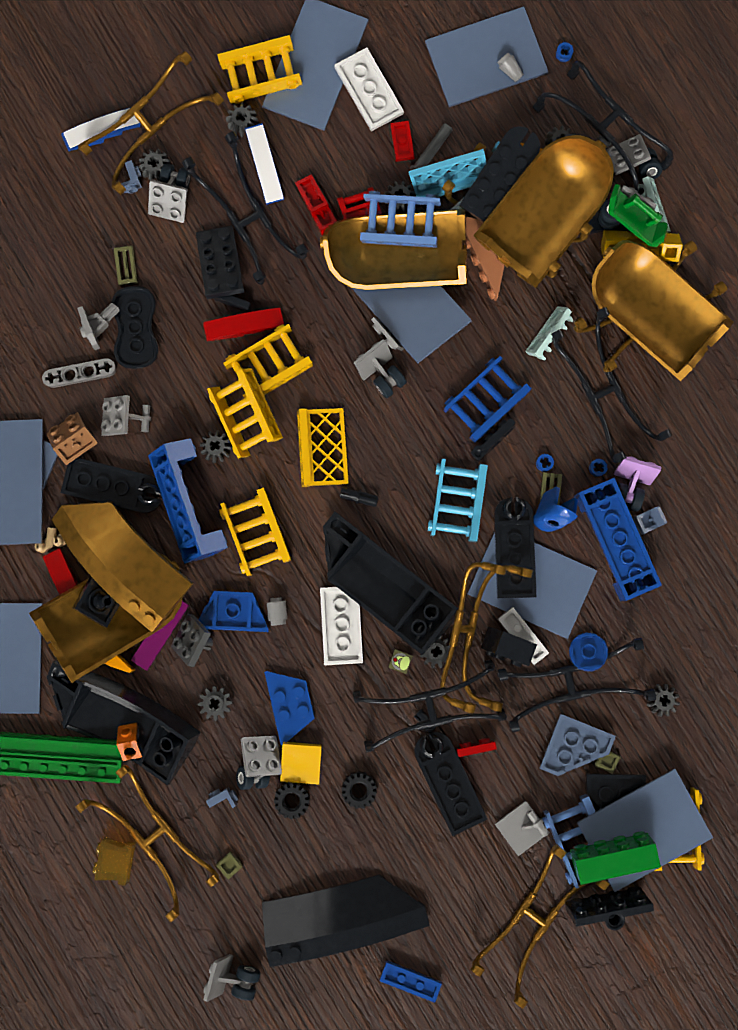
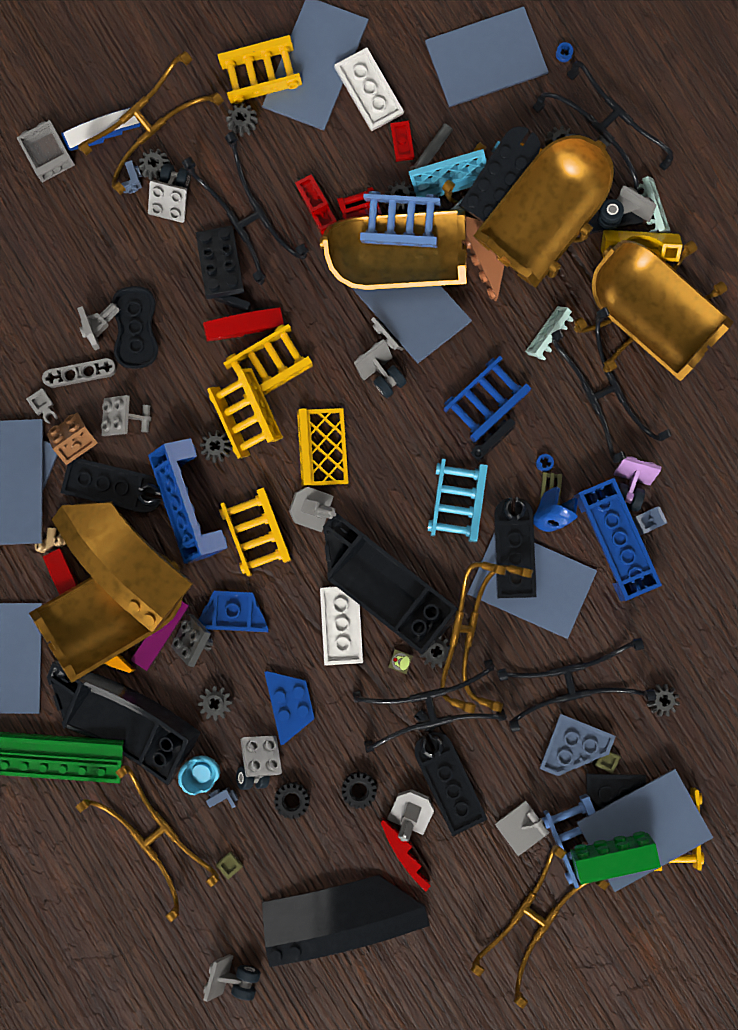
(41, 404): none -> light grey plate
(45, 151): none -> window
(96, 603): black plate -> none
(114, 861): clear yellow hips -> none
(128, 281): olive tile -> none
(128, 739): orange bracket -> none
(198, 775): none -> medium azure piece
(264, 163): white slope -> none
(277, 611): light grey brick -> none
(301, 763): yellow tile -> none
(311, 508): none -> light grey piece
(359, 497): black axle -> none
(402, 852): none -> red slope
(410, 981): blue plate -> none
(412, 812): none -> light grey piece
(467, 748): red plate -> none
(505, 645): black brick -> none
(510, 67): light grey cone -> none
(516, 626): white plate -> none
(588, 652): blue tile -> none
(597, 462): blue bush -> none
(609, 907): black plate -> none
(637, 217): green piece -> none
(638, 155): light grey plate -> none

